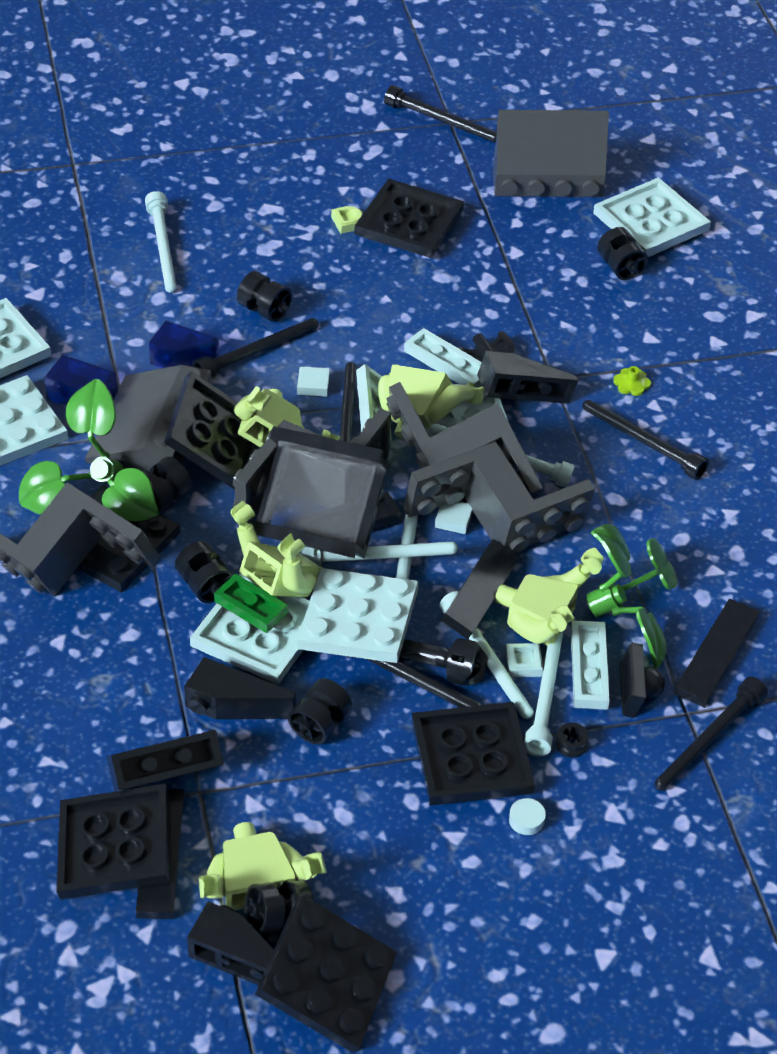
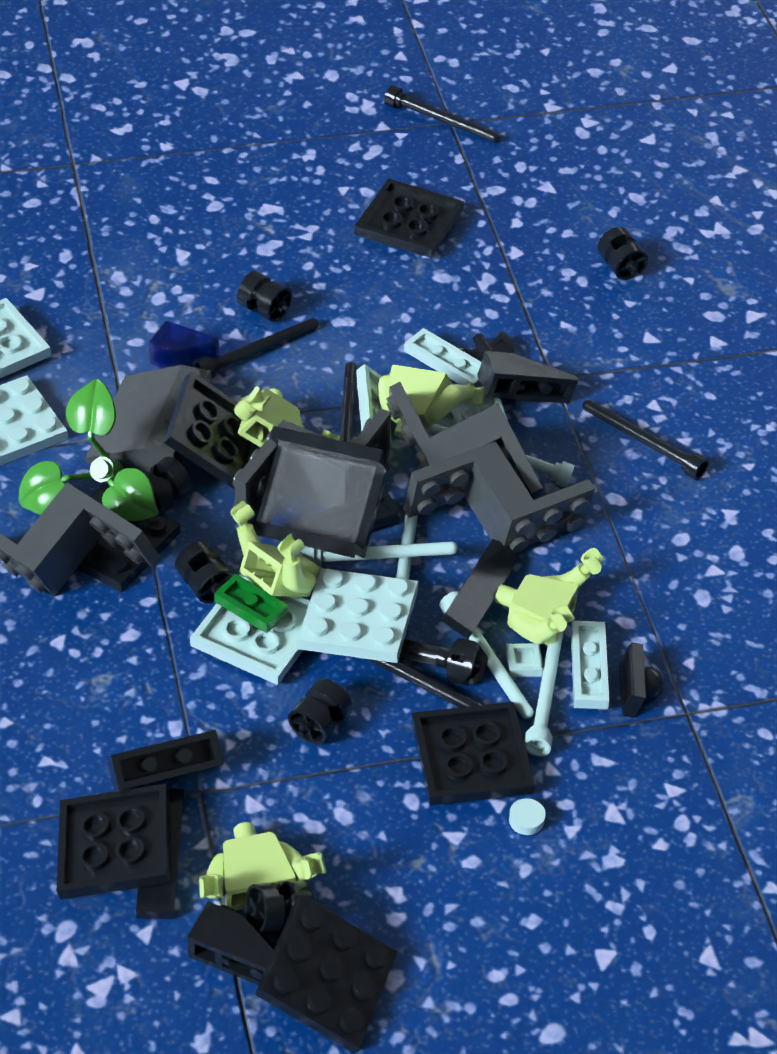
(71, 375): clear blue brick -> none
(157, 205): light aqua piece -> none
(232, 694): black slope -> none
(313, 381): light aqua tile -> none
(346, 218): yellowish green tile -> none
(454, 517): light aqua tile -> none
(550, 153): dark grey slope -> none
(572, 749): black bush -> none
(611, 597): bright green plant -> none
(632, 381): lime plant -> none
(653, 216): light aqua plate -> none
(716, 653): black tile -> none
(750, 693): black piece -> none

